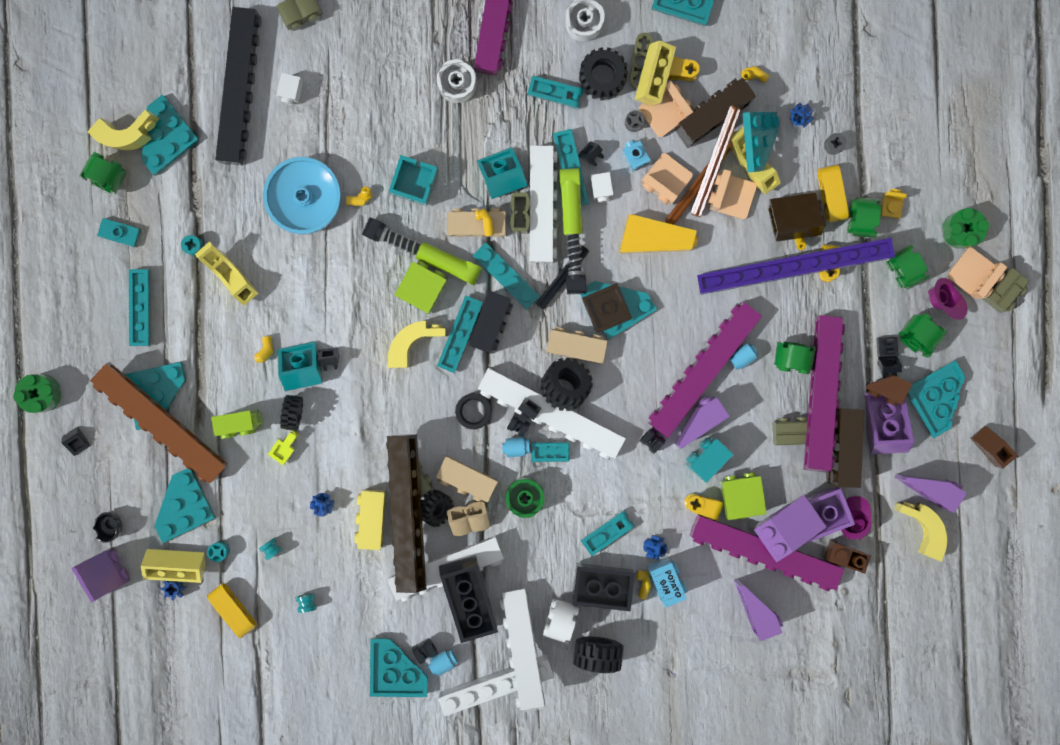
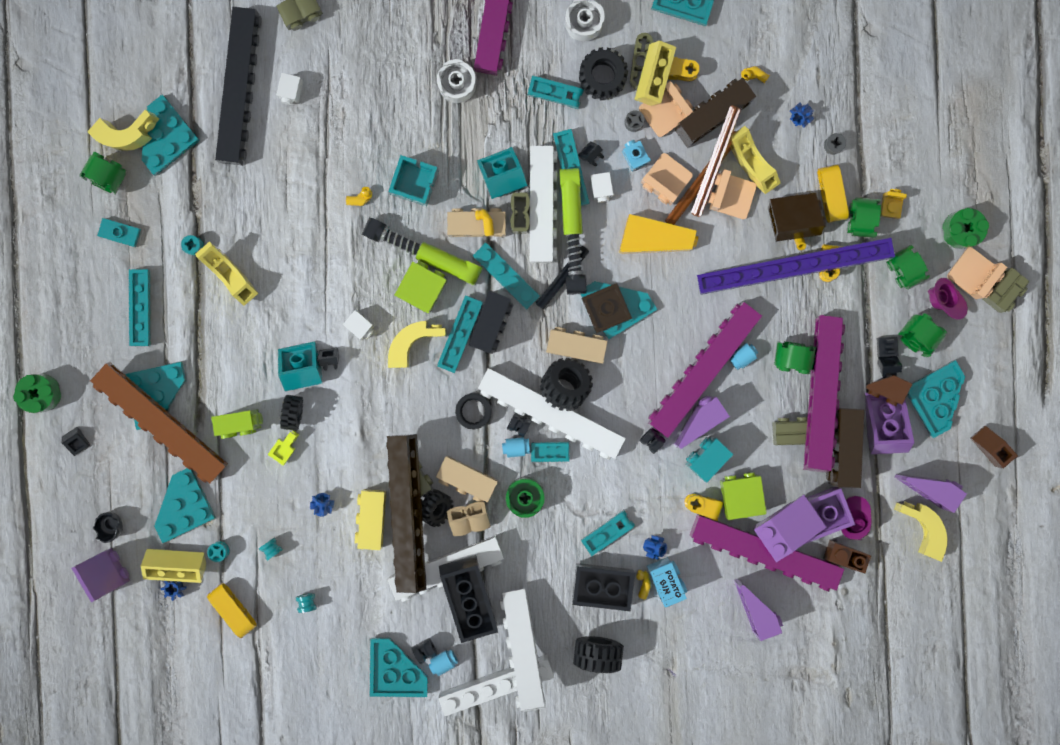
(266, 352): yellow arm -> none
(302, 195): medium azure dish -> none
(359, 325): none -> white brick
(528, 409): black tile -> none
(561, 621): white brick -> none
(759, 135): teal plate -> none

